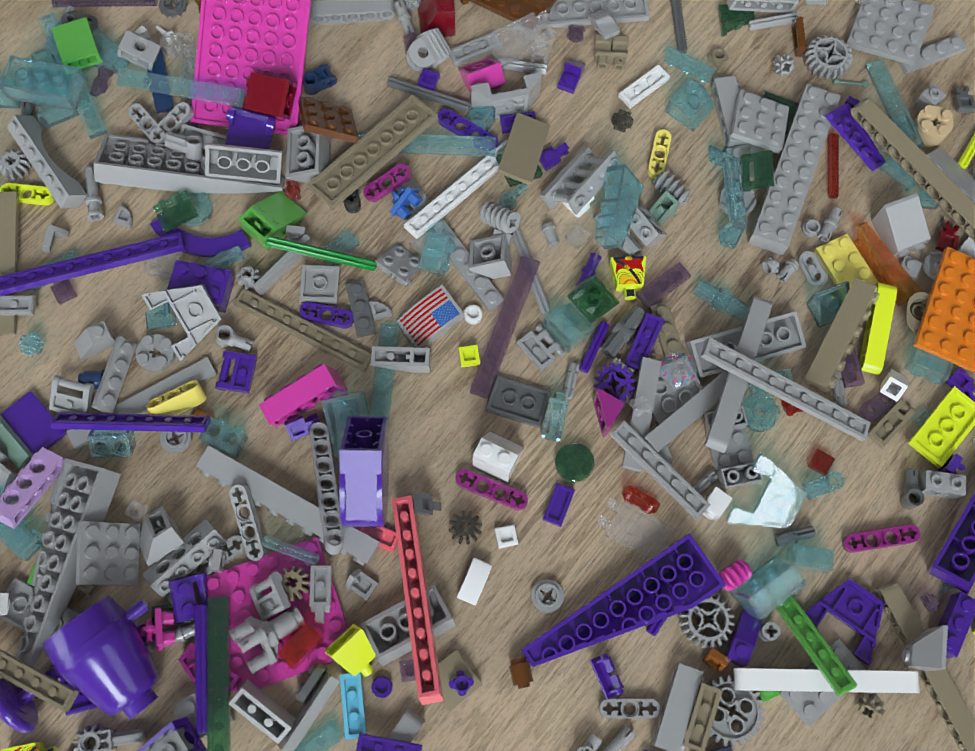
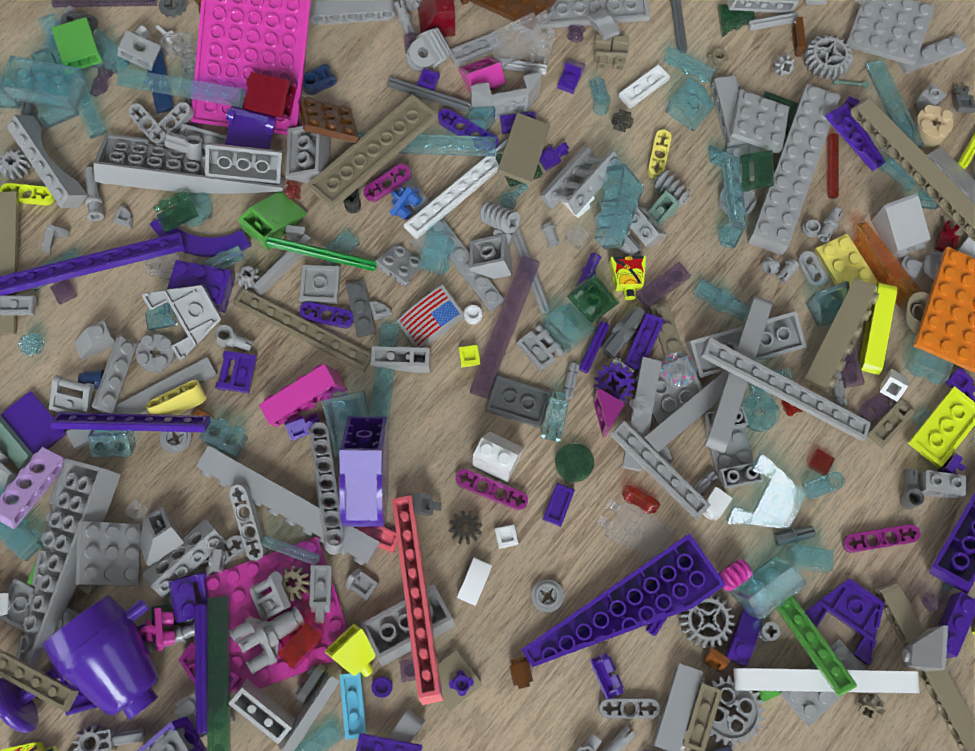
(600, 97): none -> clear light blue piece

